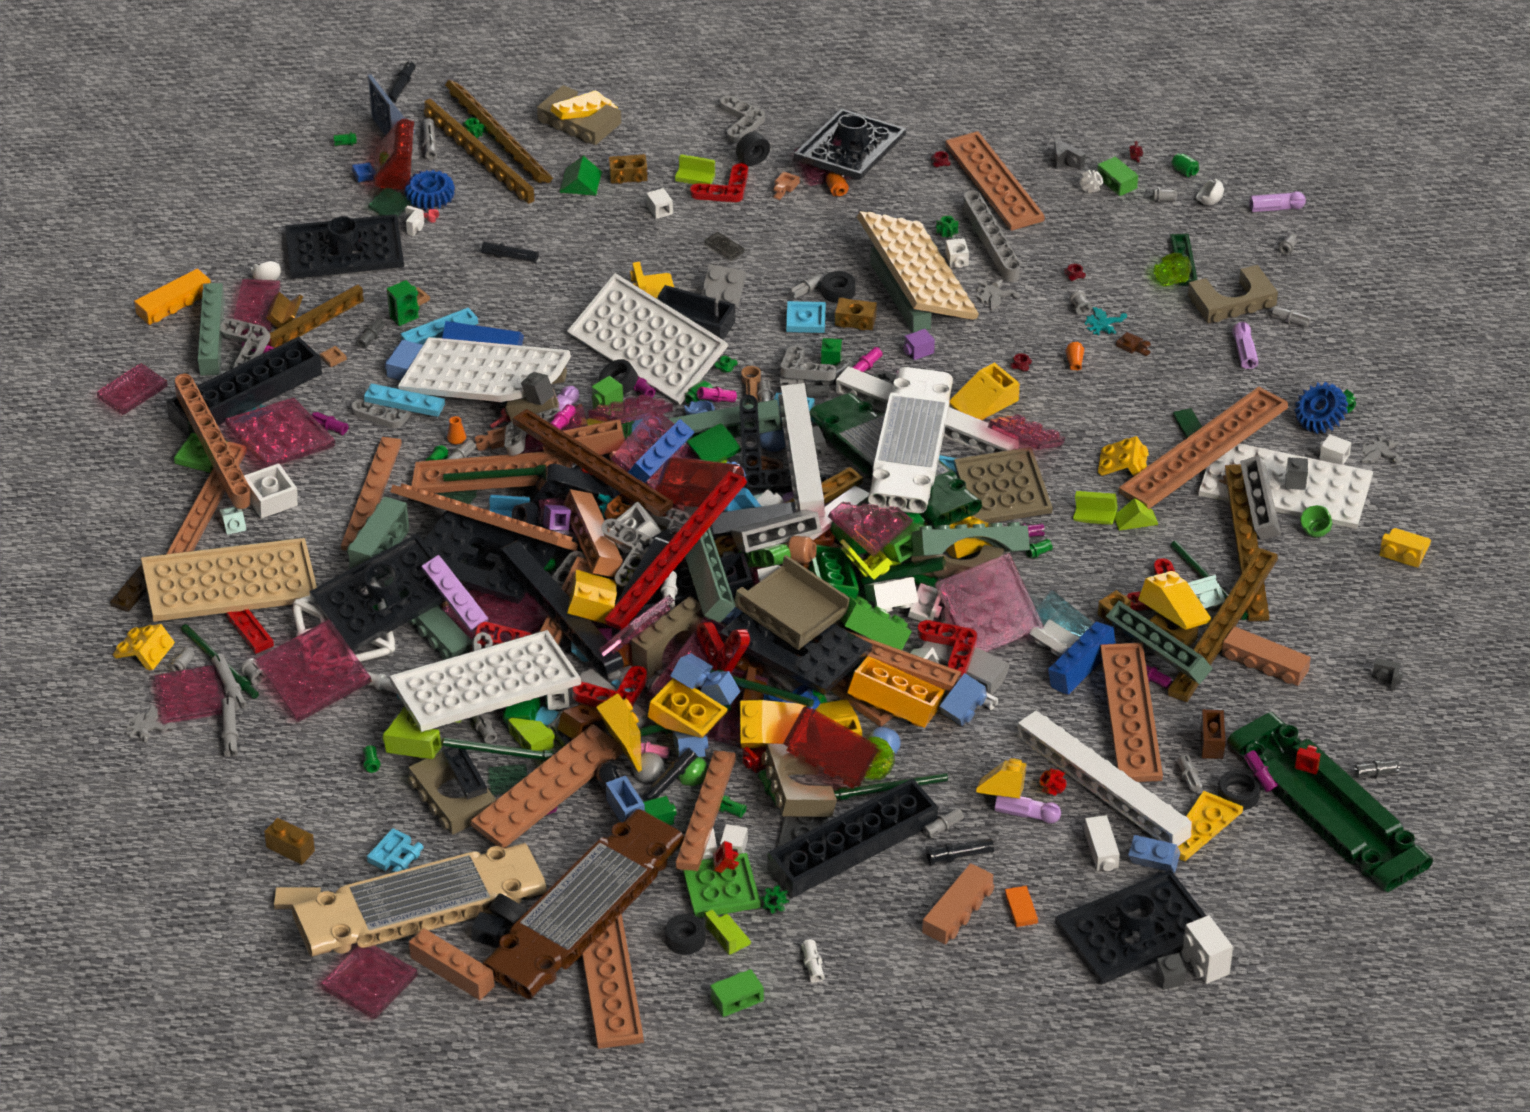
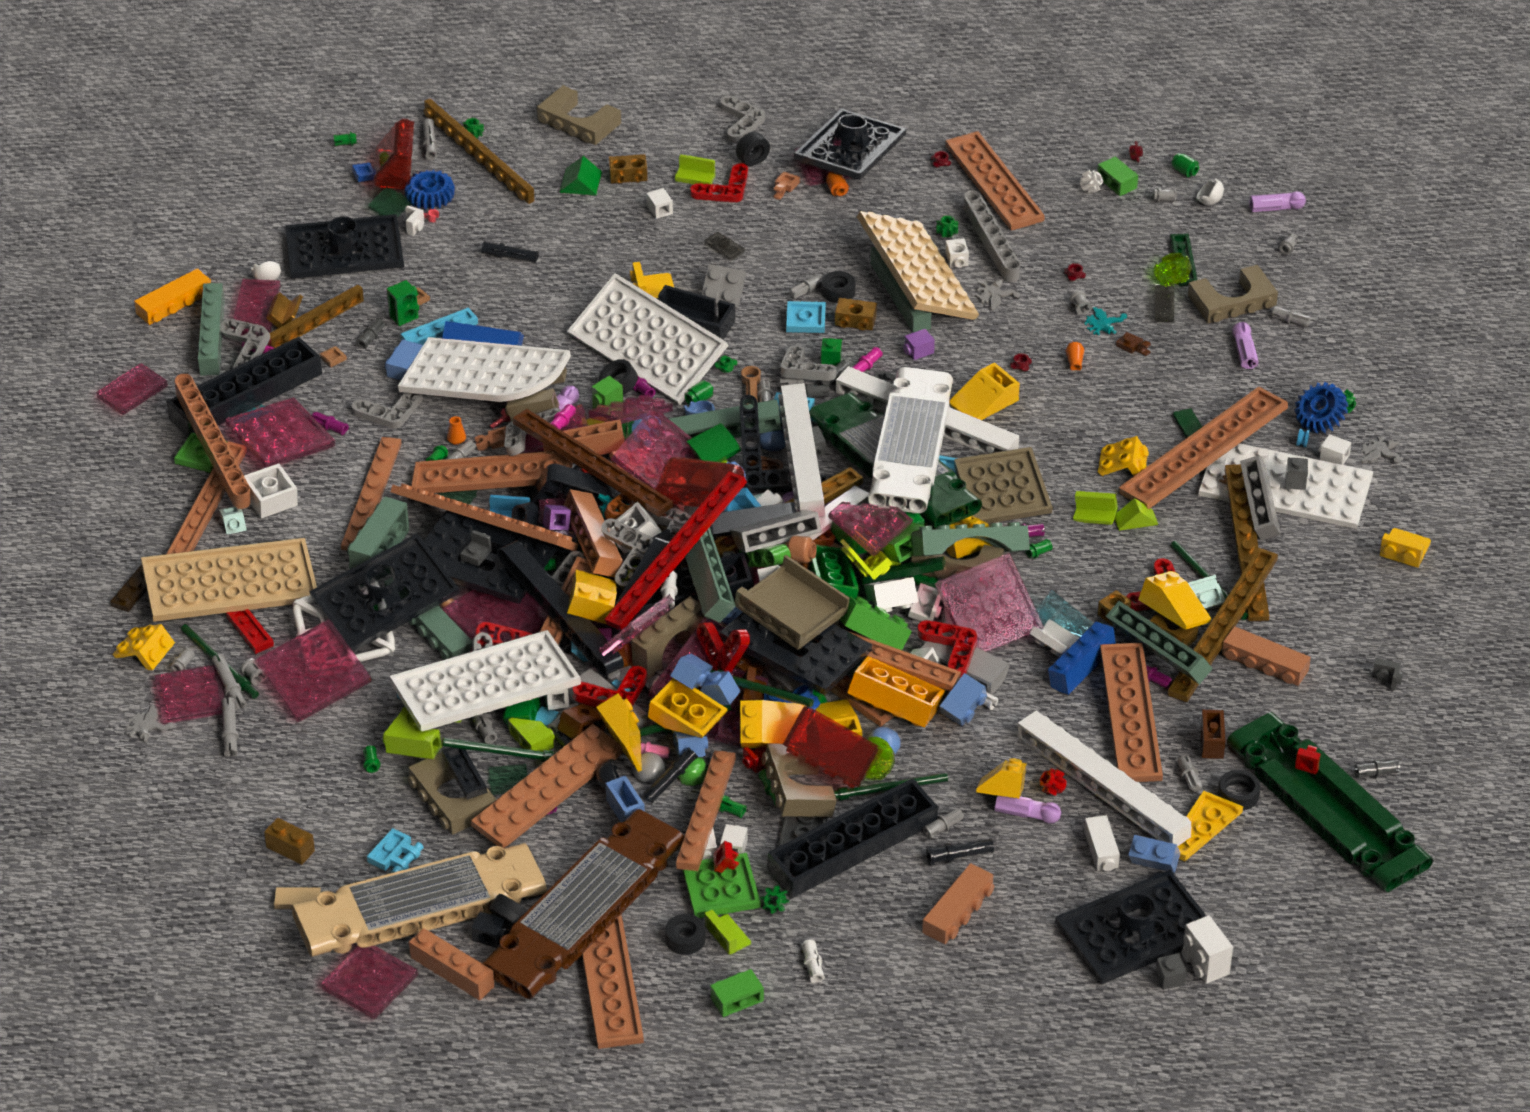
(381, 682): white pin -> none
(382, 108): sand blue slope -> none
(403, 78): black pin -> none
(404, 400): medium azure plate -> none
(454, 593): lavender plate -> none
(477, 549): none -> dark grey bracket
(494, 474): dark green bar -> none
(498, 131): pearl gold plate -> none
(537, 388): dark grey brick -> none
(580, 106): yellow wing -> none
(661, 451): blue brick -> none
(661, 809): green brick -> none
(716, 394): dark pink pin -> none
(1021, 906): orange tile -> none
(1027, 432): clear pink plate -> none
(1067, 154): flat silver slope -> none
(1164, 303): none -> clear smoke plate
(1260, 771): magenta axle -> none
(1303, 437): none -> dark azure bush
(1317, 518): bright green hair -> none

